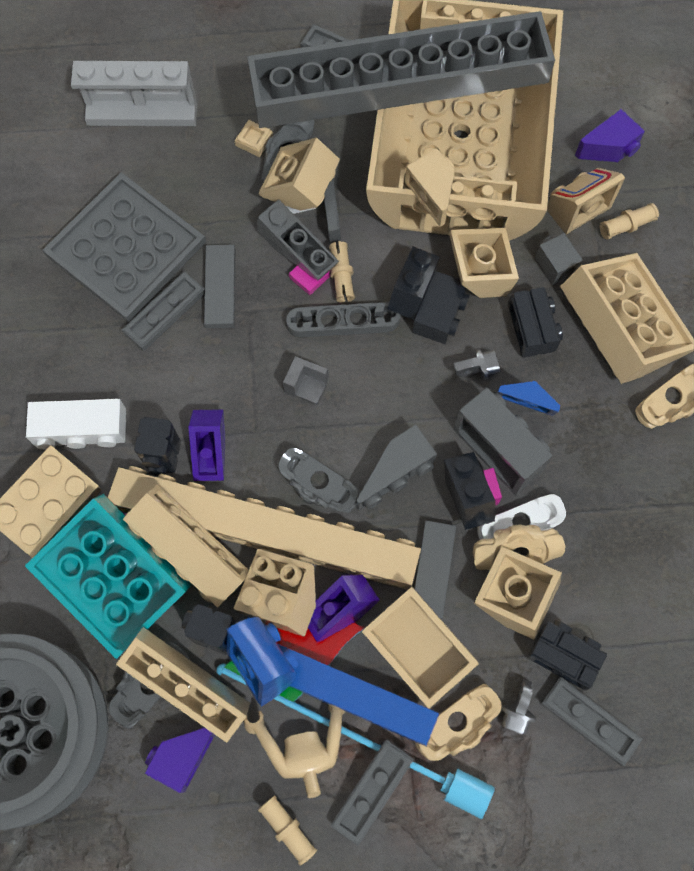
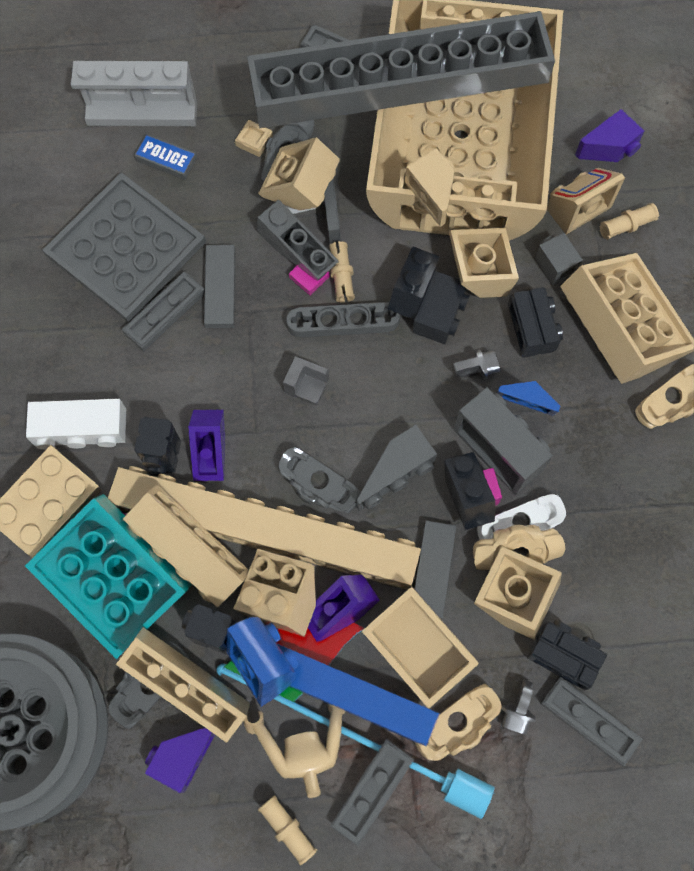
(165, 156): none -> tile

